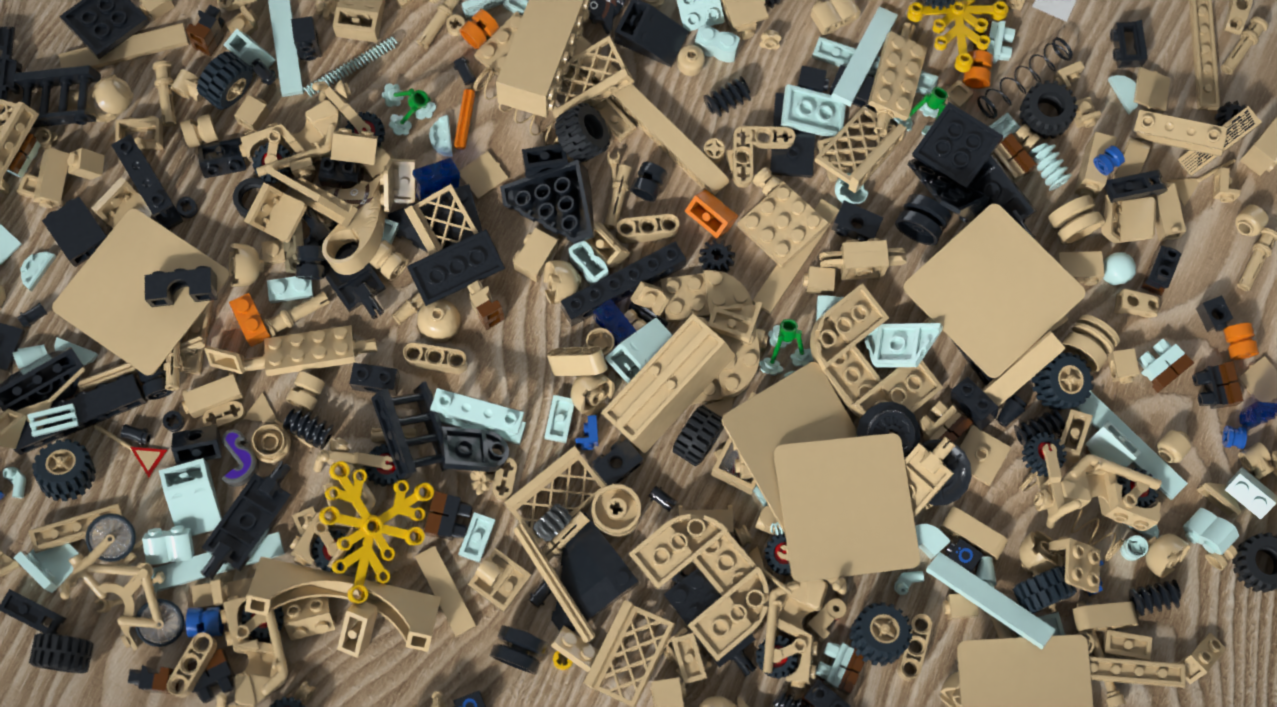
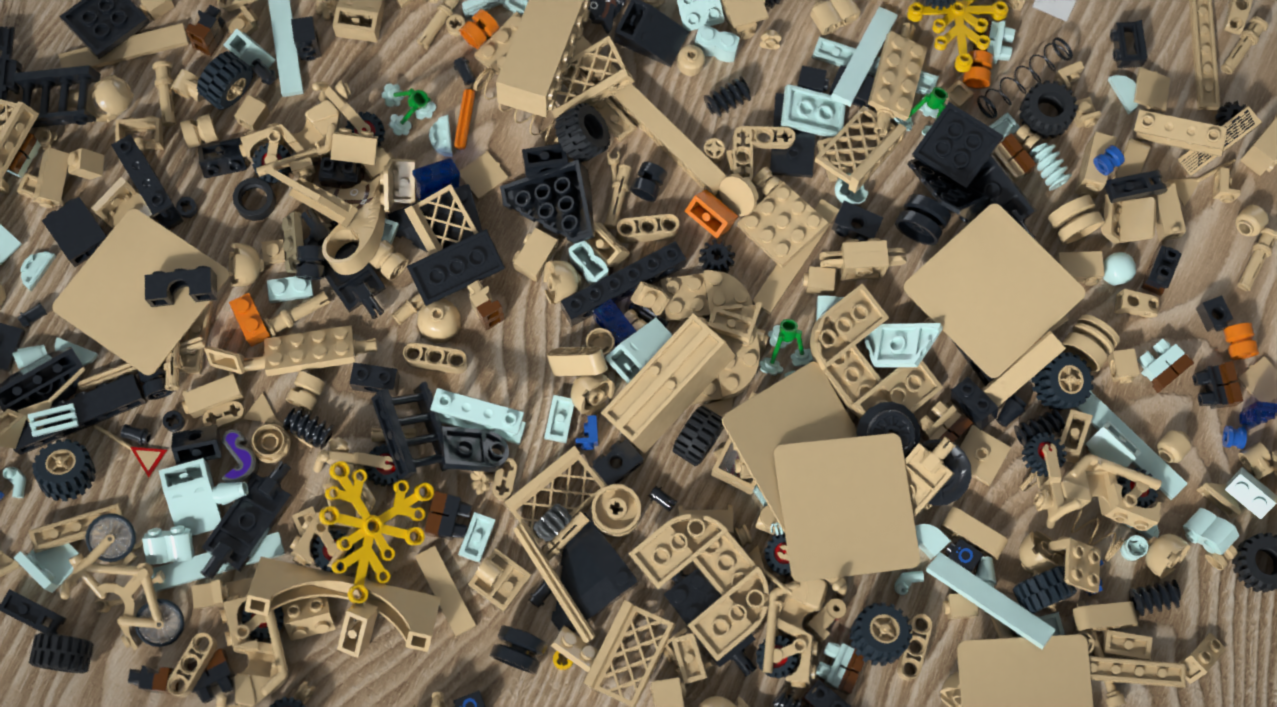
(204, 621): blue wheel -> none
(228, 492): none -> light aqua cone
(275, 213): tan bracket -> none
(352, 66): light aqua piece -> none
(738, 194): none -> tan tile

